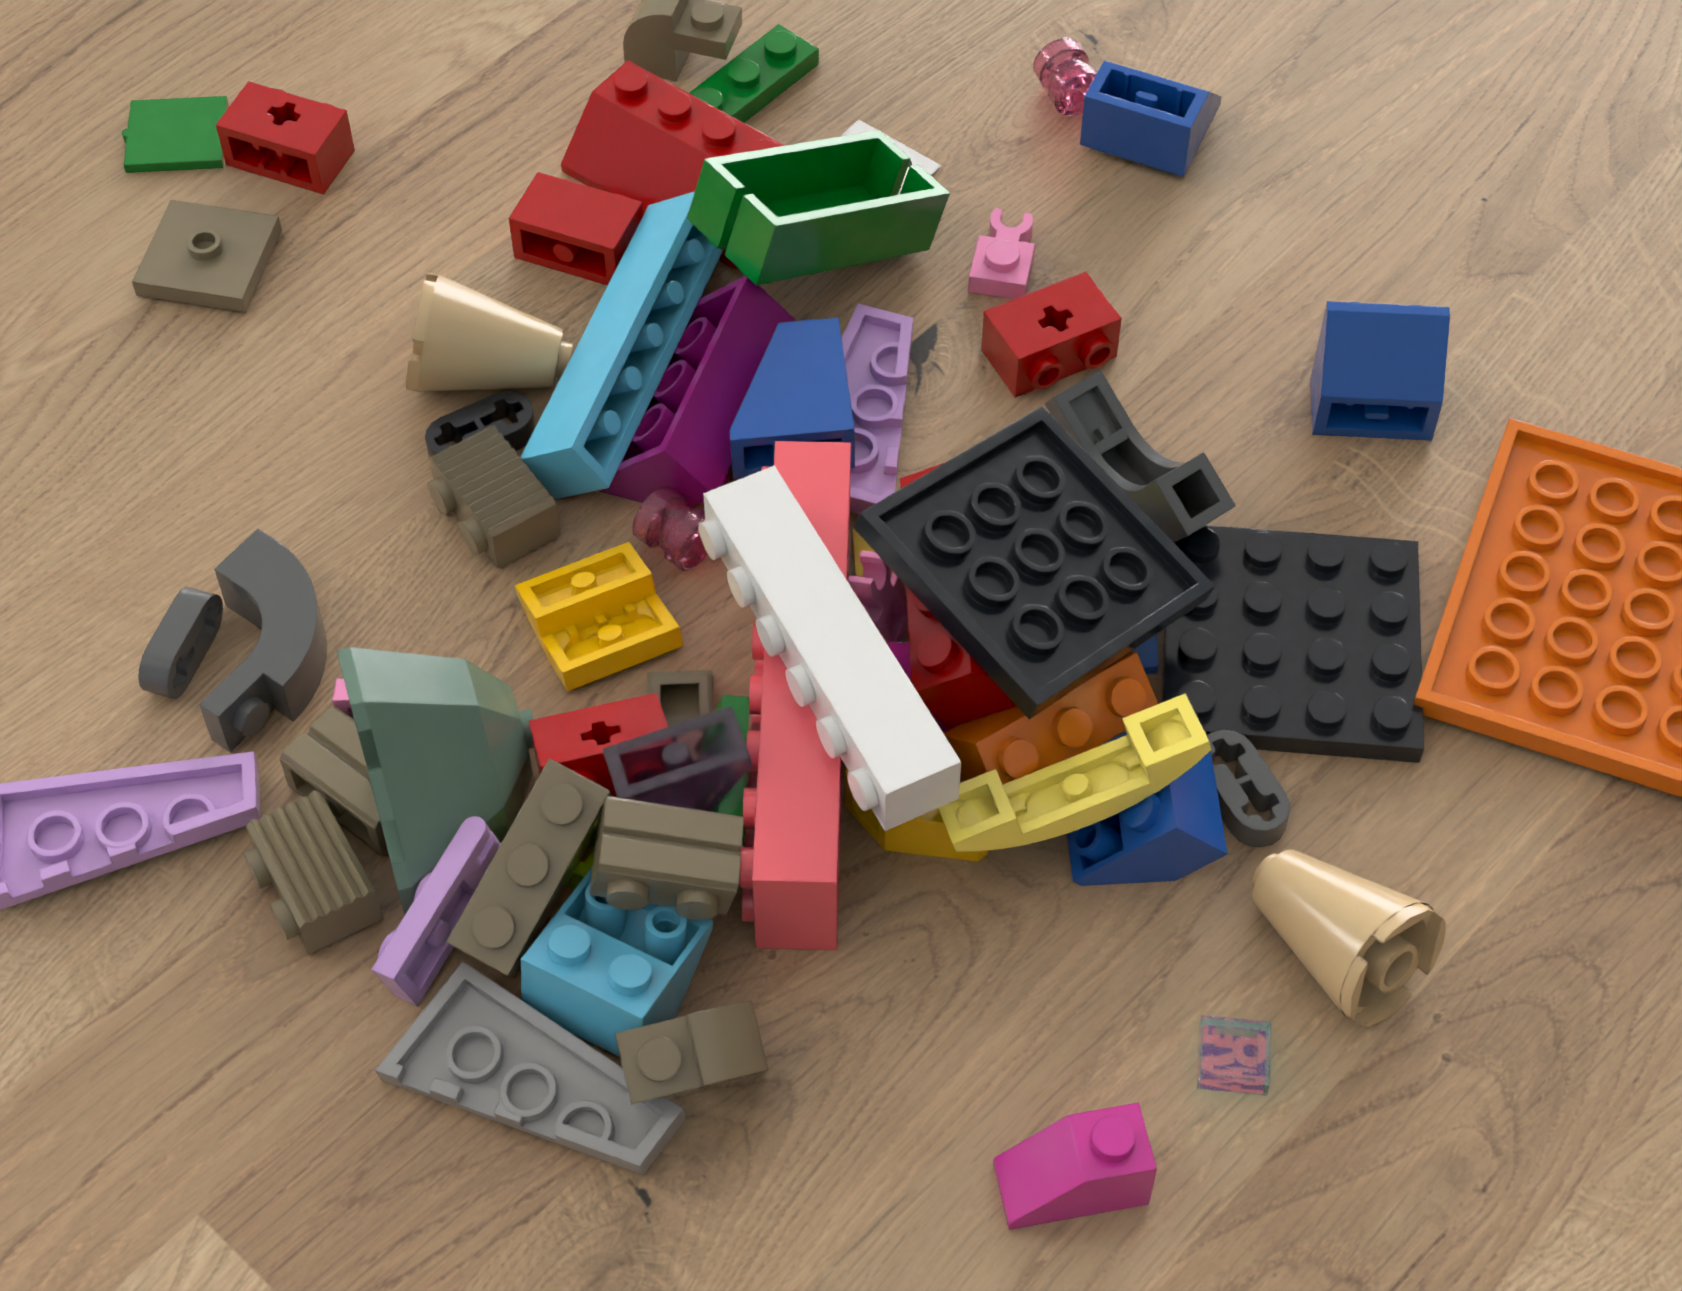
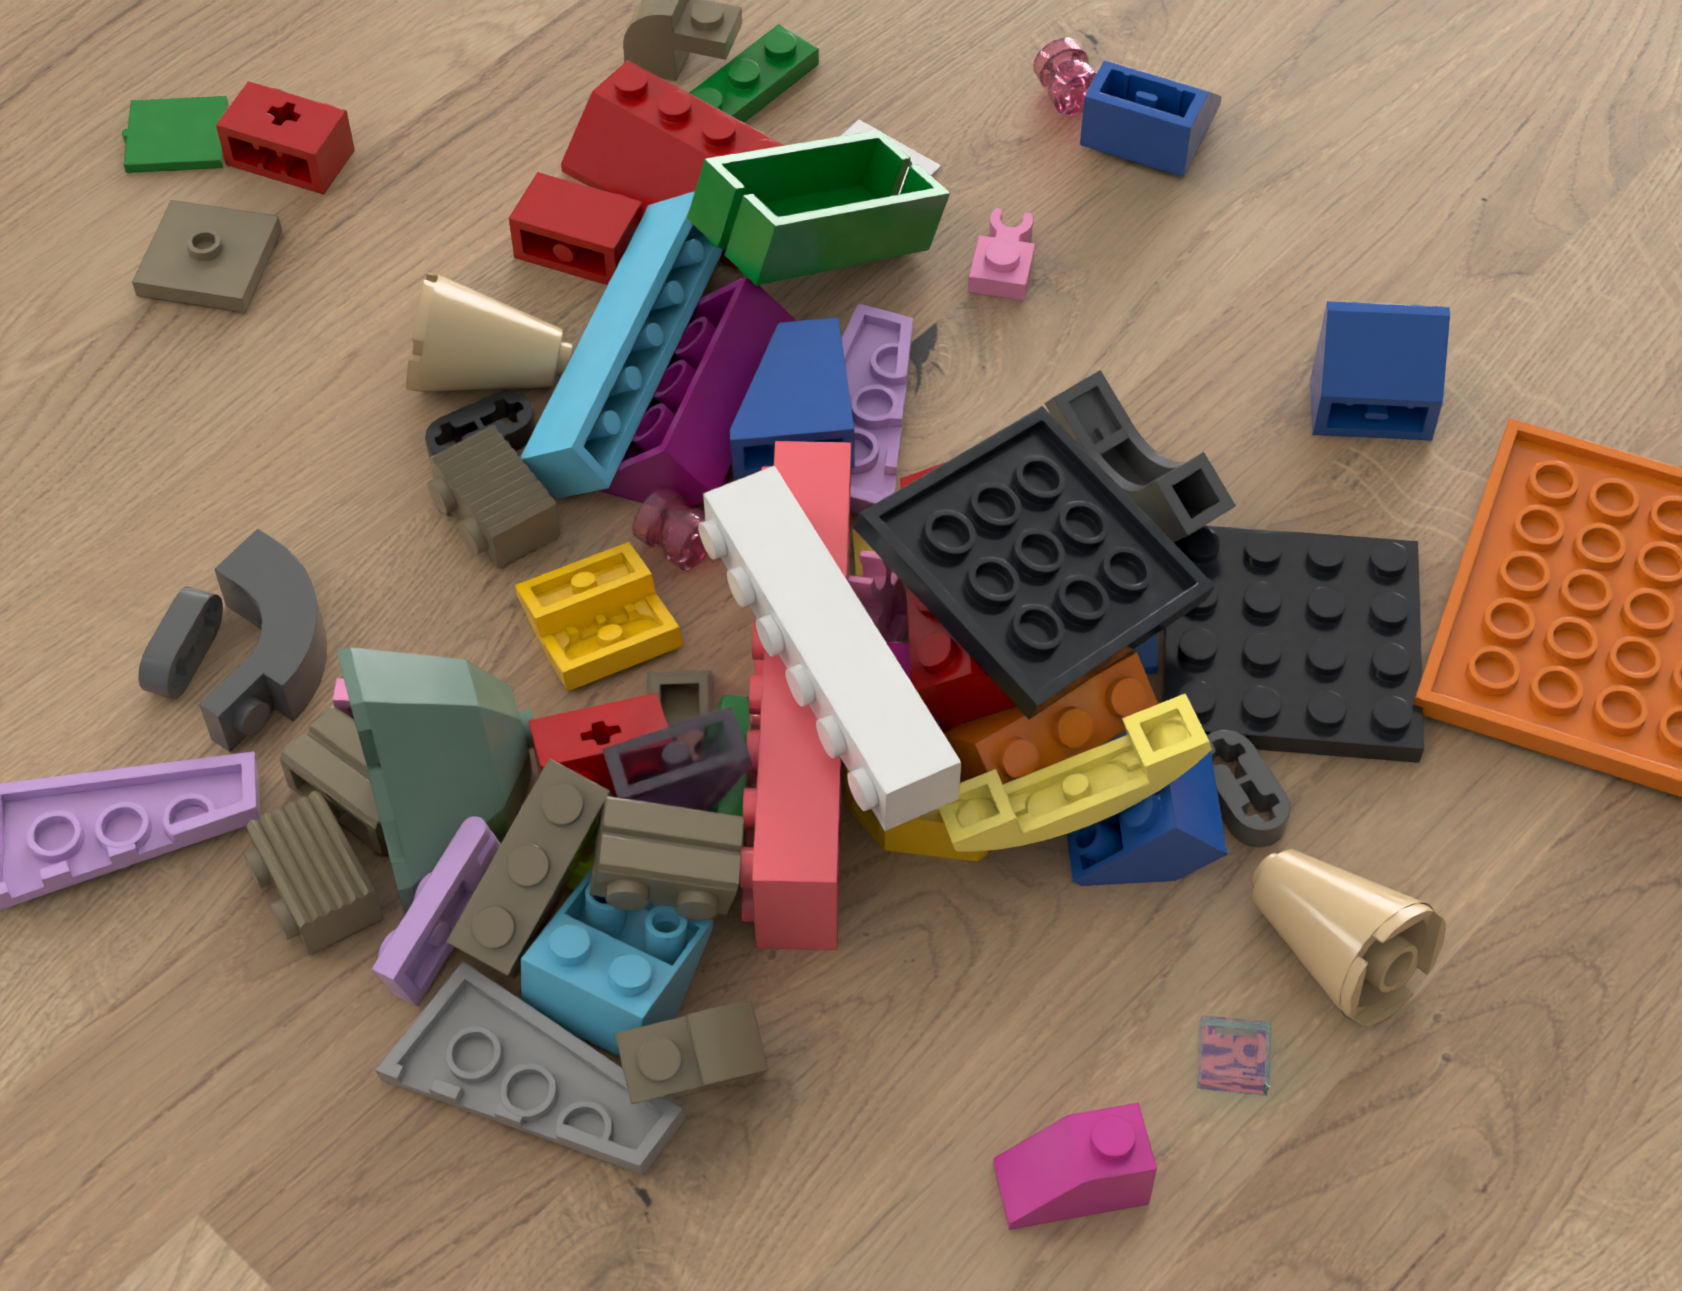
(1050, 334): red brick -> none

